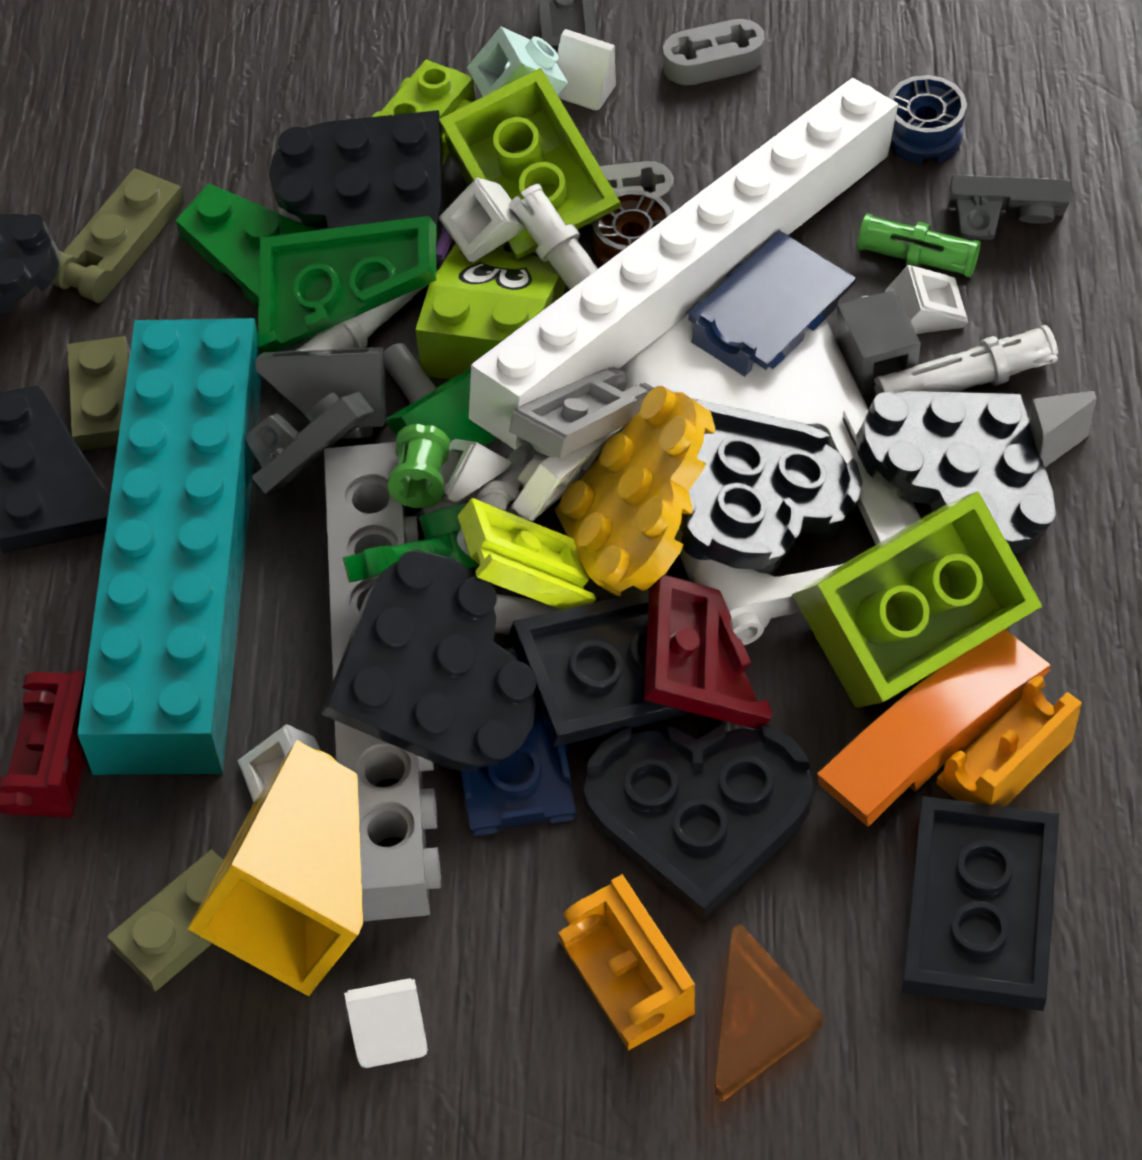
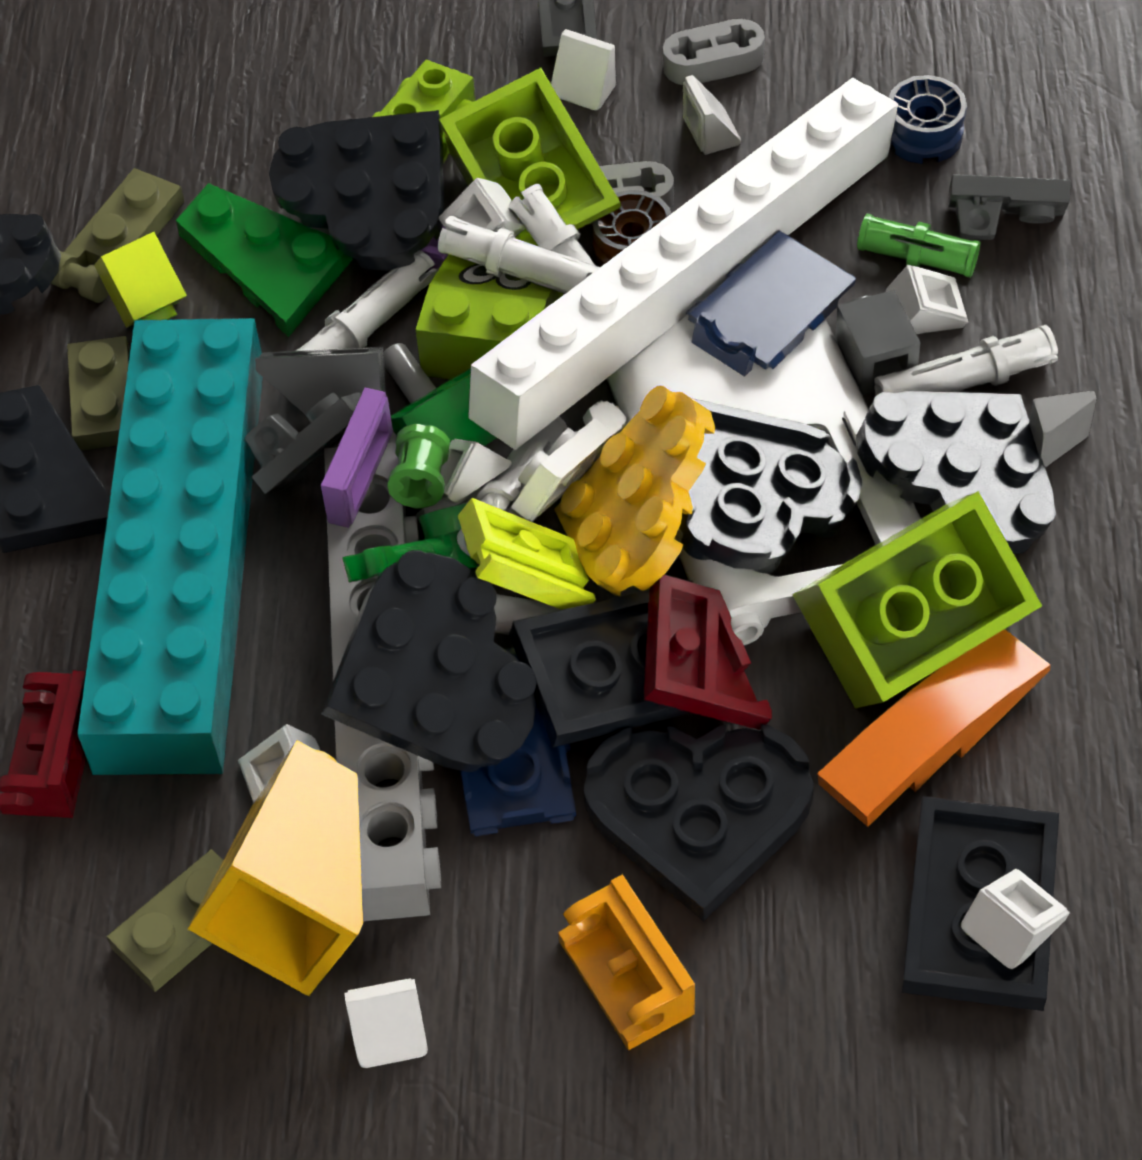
(141, 281): none -> neon yellow brick
(337, 274): green wing -> none
(357, 458): none -> medium lavender tile
(508, 255): none -> white pin
(512, 56): light aqua brick -> none
(578, 413): light grey hinge -> none
(707, 118): none -> white slope
(761, 1015): clear orange tile -> none
(1012, 748): light orange hinge -> none
(1013, 918): none -> white slope

